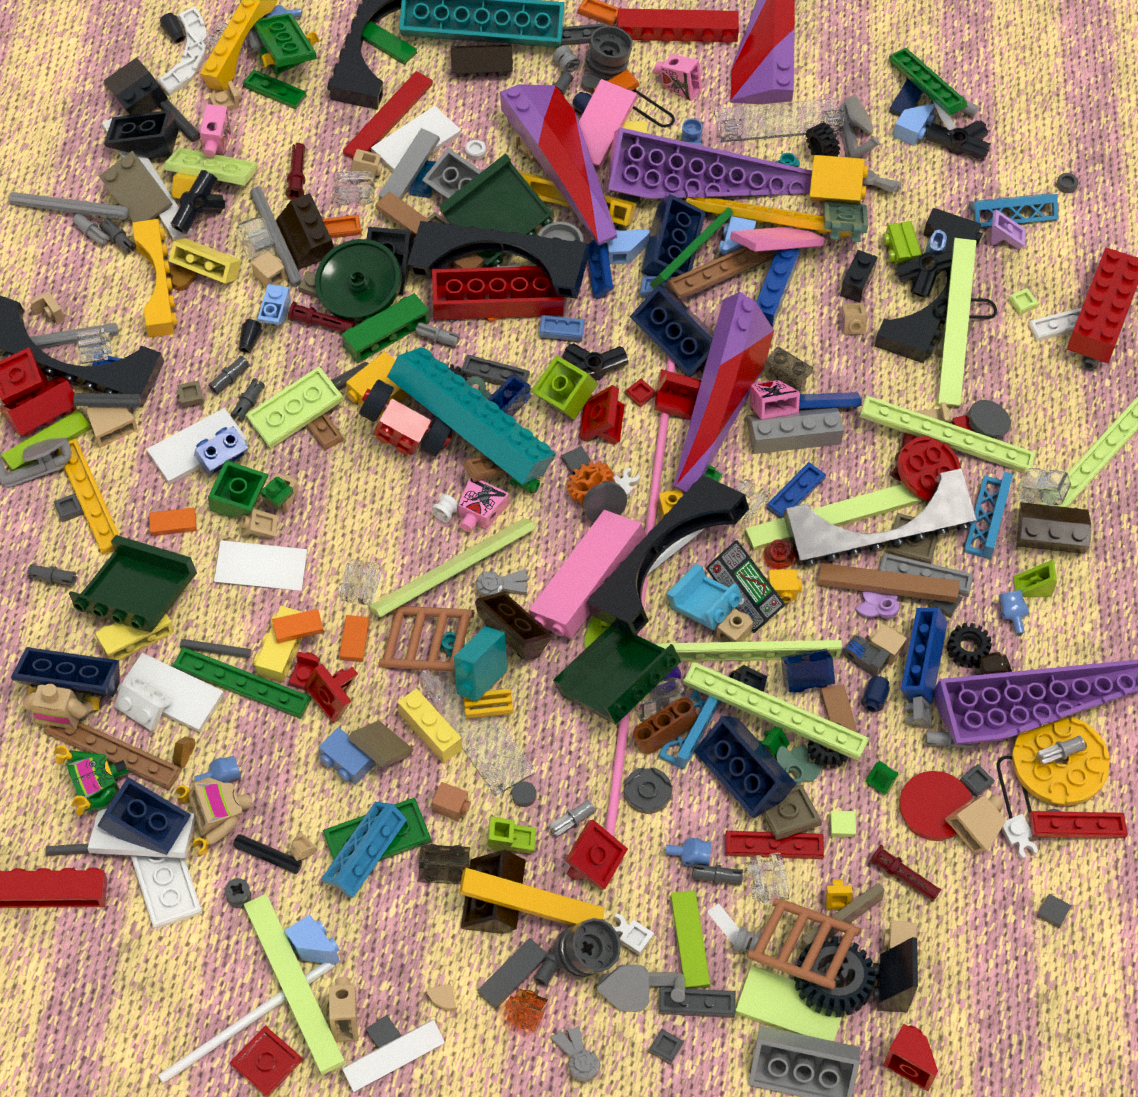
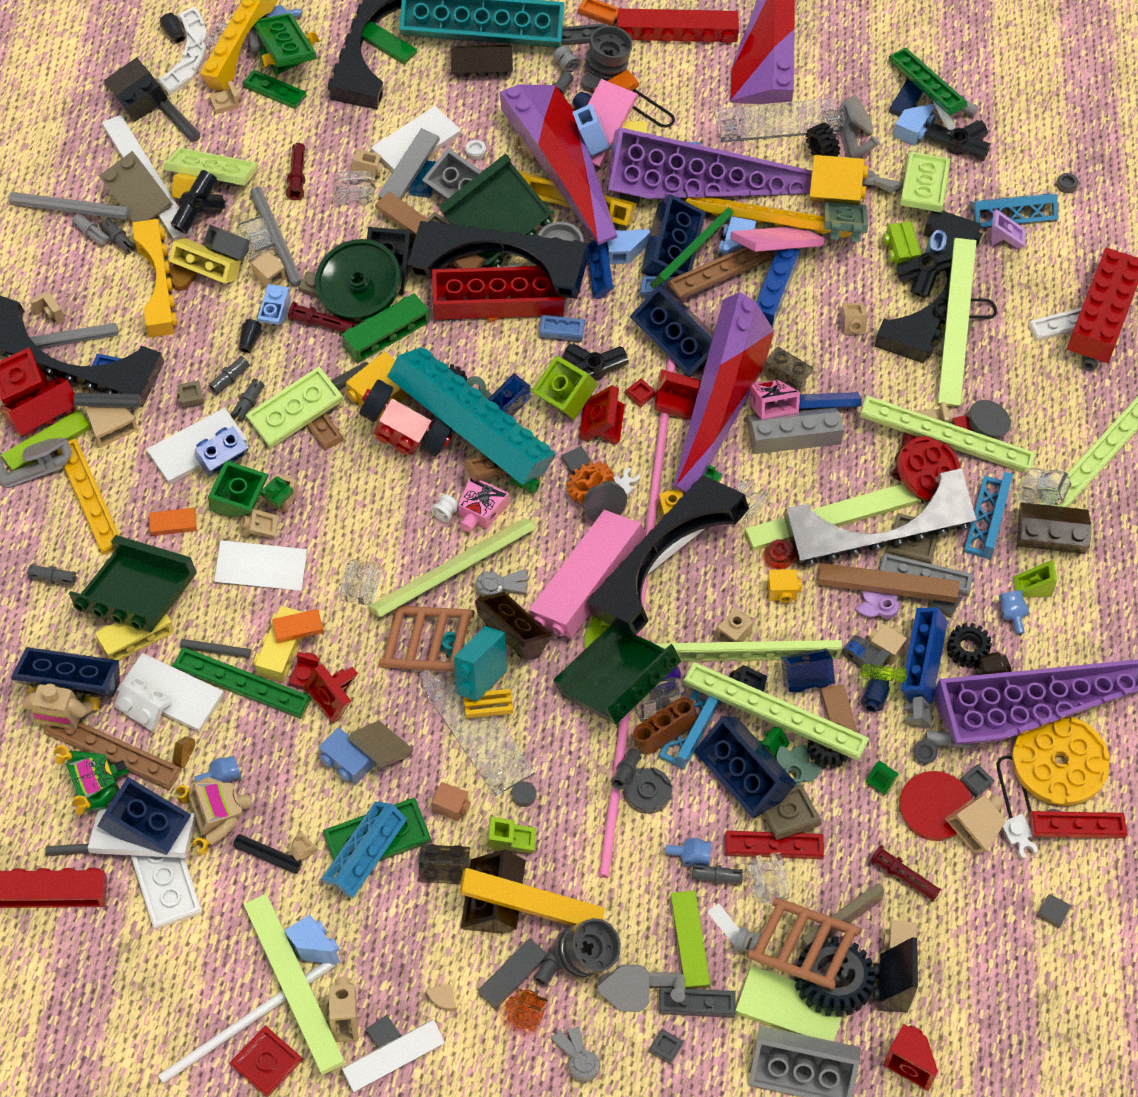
(68, 507): dark grey tile -> none
(94, 345): clear brick -> none
(144, 134): black slope -> none
(215, 139): bright pink torso -> none
(226, 242): none -> dark grey slope
(237, 899): dark grey wheel -> none
(304, 231): dark brown slope -> none
(343, 226): orange tile -> none
(354, 638): orange tile -> none
(389, 114): red tile -> none
(430, 725): light yellow brick -> none
(438, 334): light grey axle -> none
(492, 371): dark grey tile -> none
(572, 818): light grey axle -> none
(591, 130): none -> light blue slope
(595, 855): red bracket -> none
(626, 769): none -> dark grey pin
(633, 936): white plate -> none
(680, 75): bright pink torso -> none
(692, 130): medium blue wheel -> none
(703, 598): medium azure panel -> none
(758, 596): sticker -> none
(789, 159): teal plate -> none
(796, 490): blue tile -> none
(838, 895): yellow tile -> none
(843, 823): yellowish green tile -> none
(858, 276): black brick -> none
(883, 673): none -> clear neon green axle
(925, 182): none -> yellowish green tile
(925, 750): none -> dark grey tile
(1023, 301): yellowish green tile -> none
(1061, 750): light grey axle -> none

